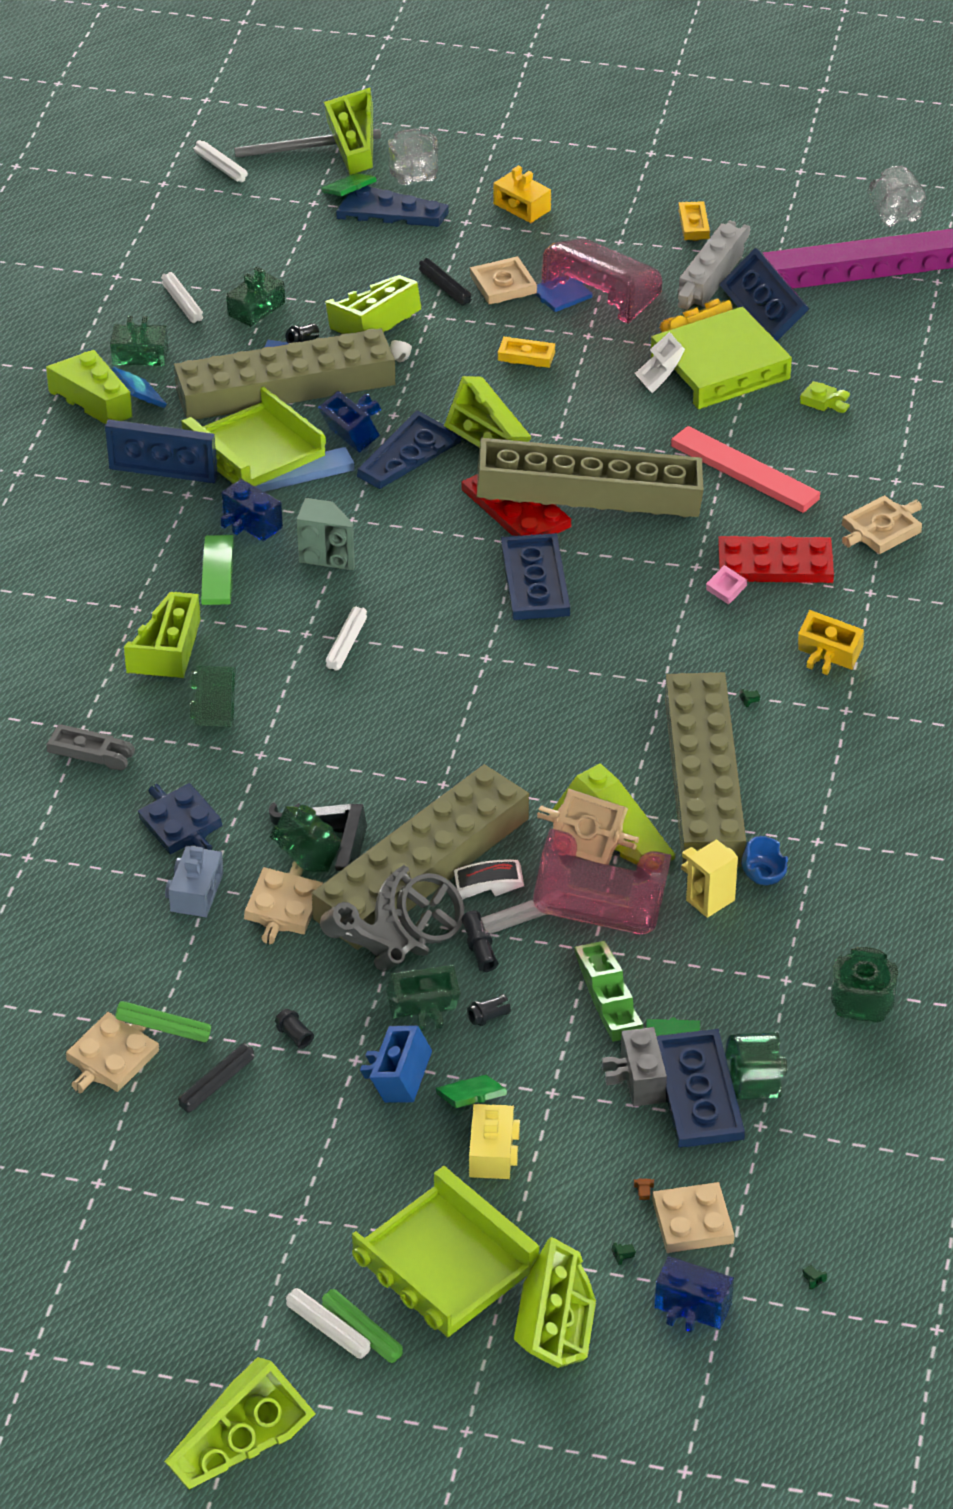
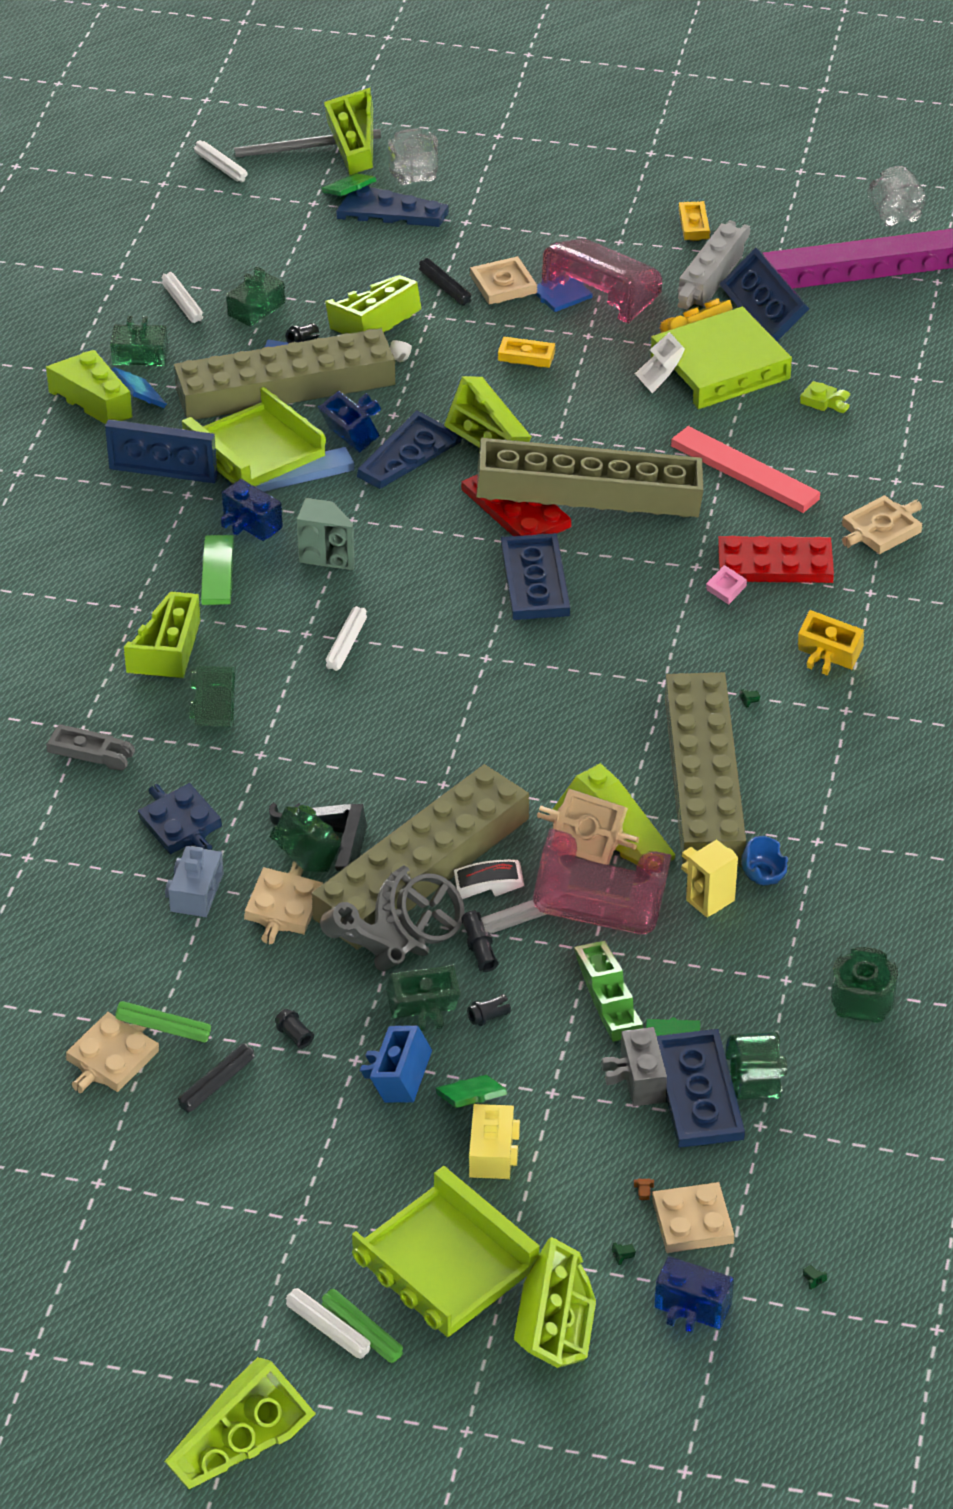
(522, 195): yellow brick -> none

